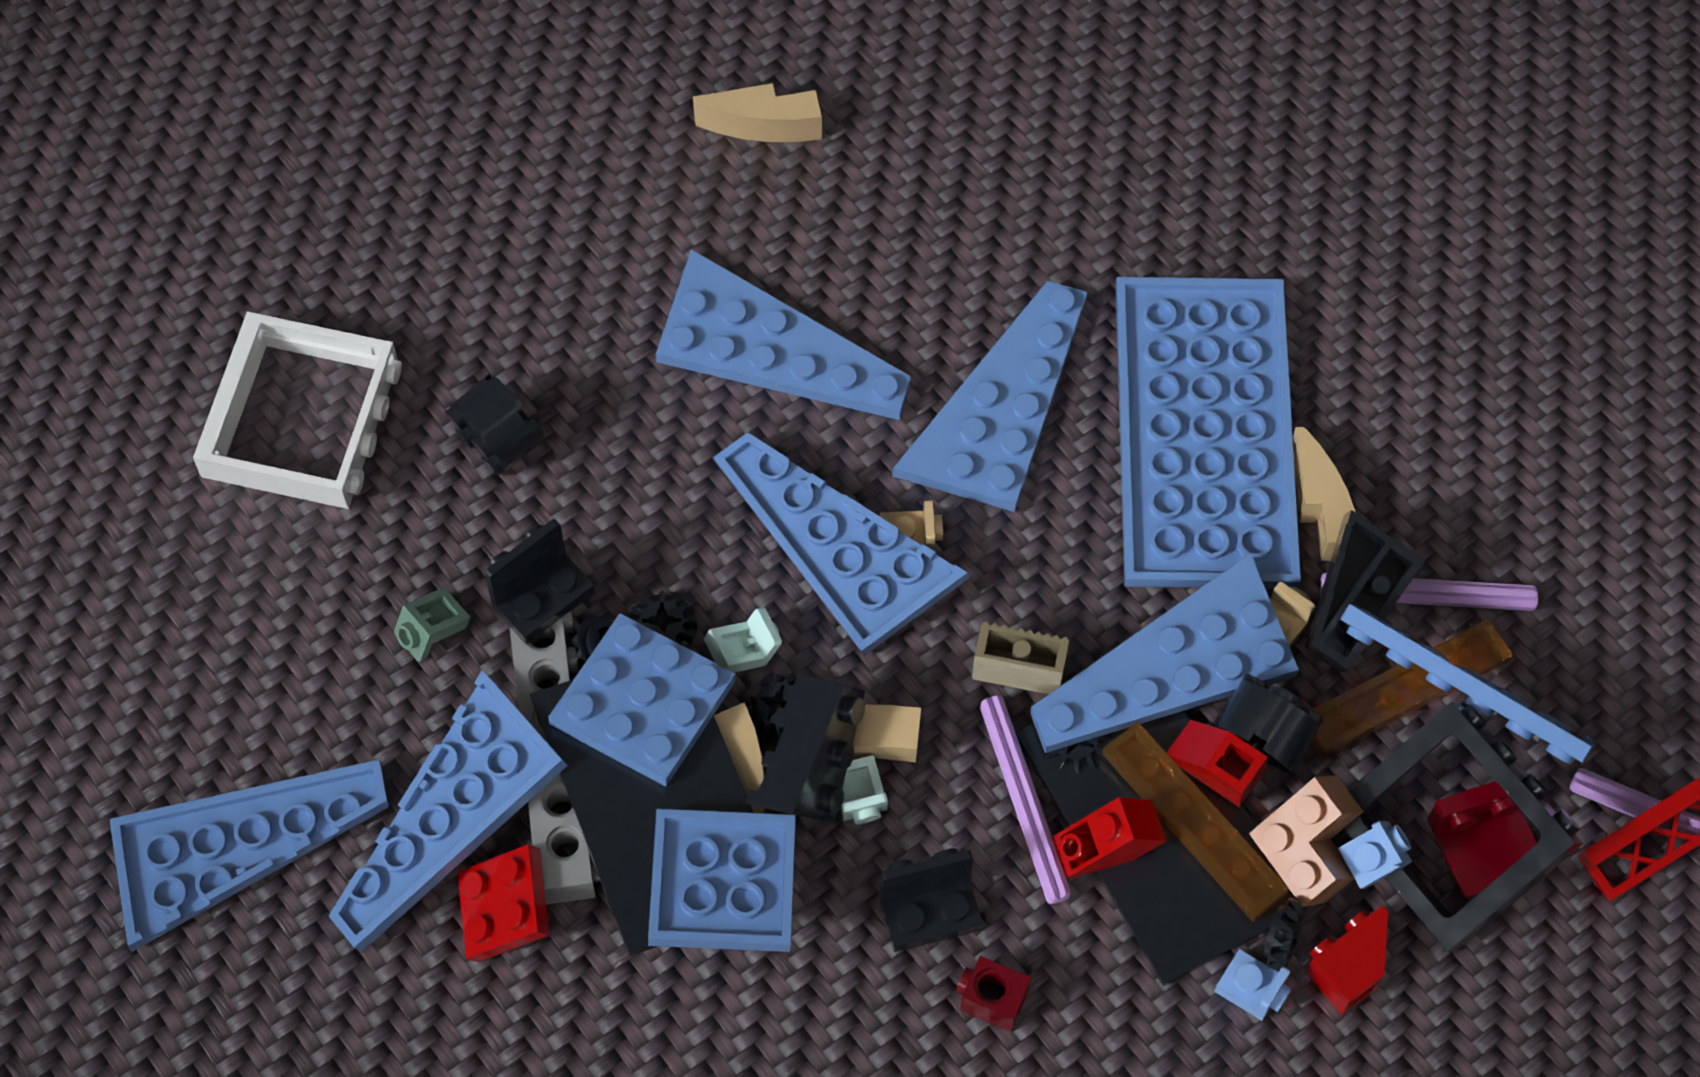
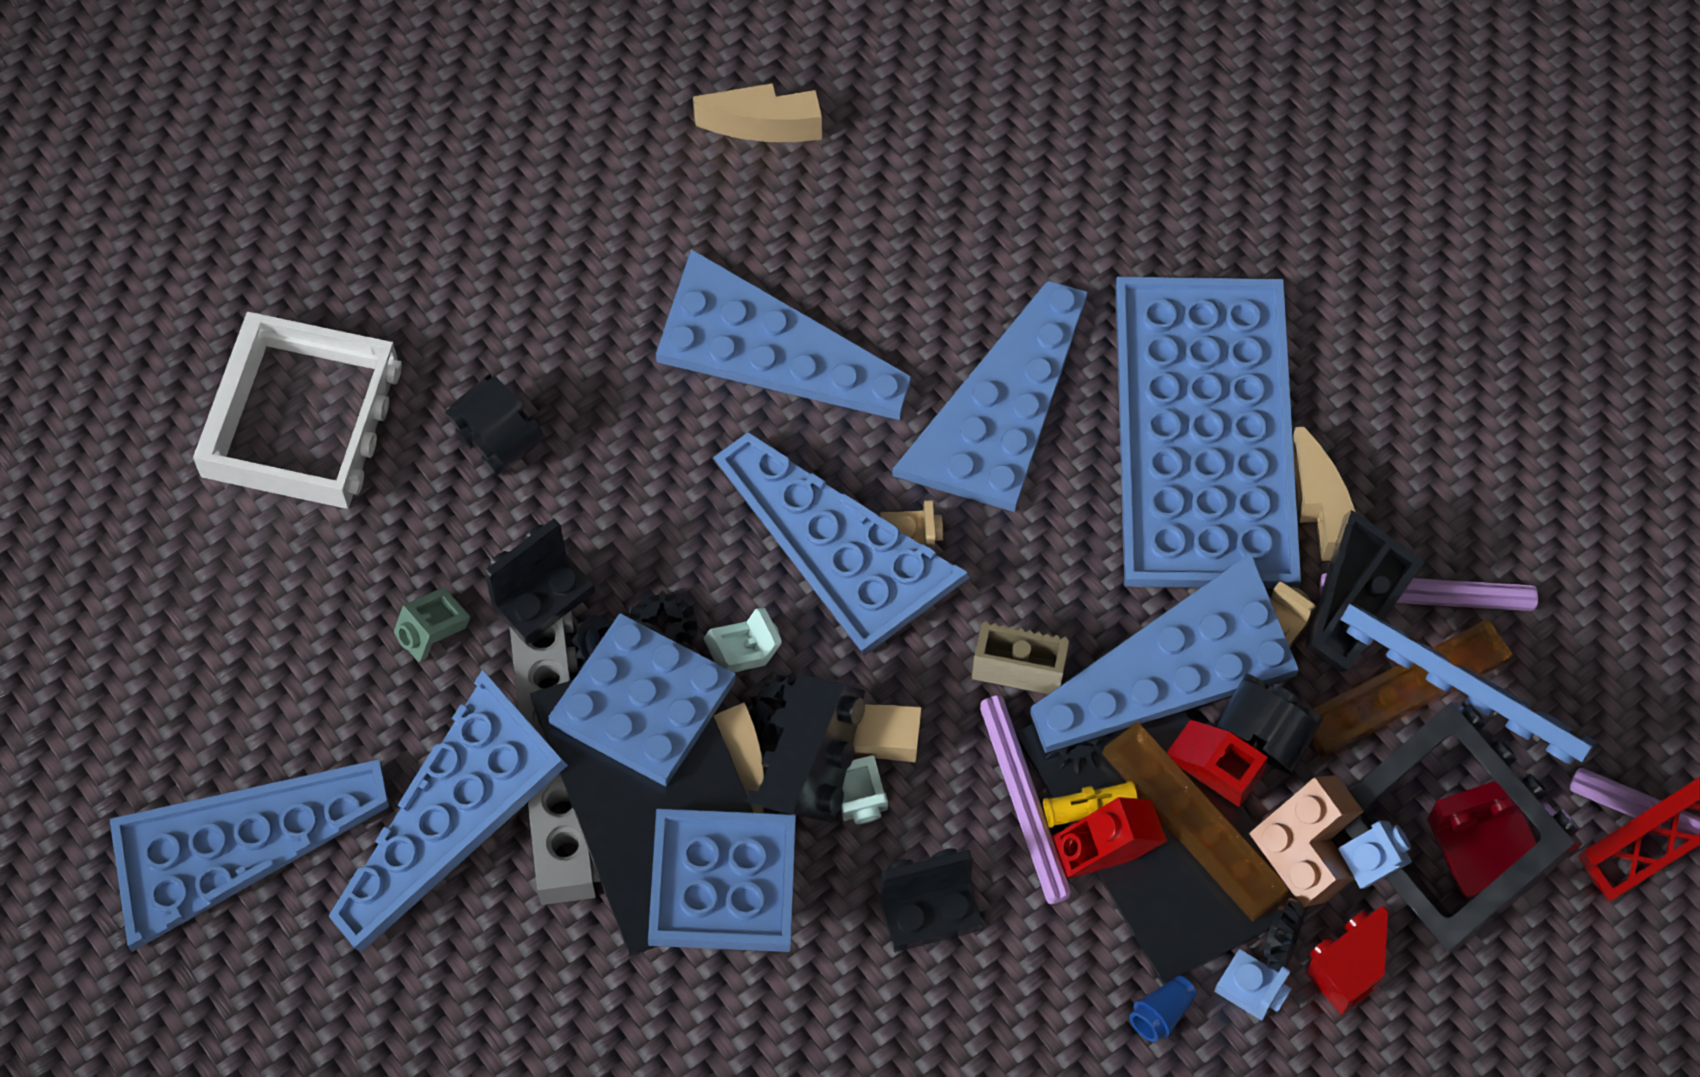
(503, 903): red plate -> none
(998, 1012): dark red brick -> none
(1079, 805): none -> yellow pin
(1162, 1009): none -> blue cone

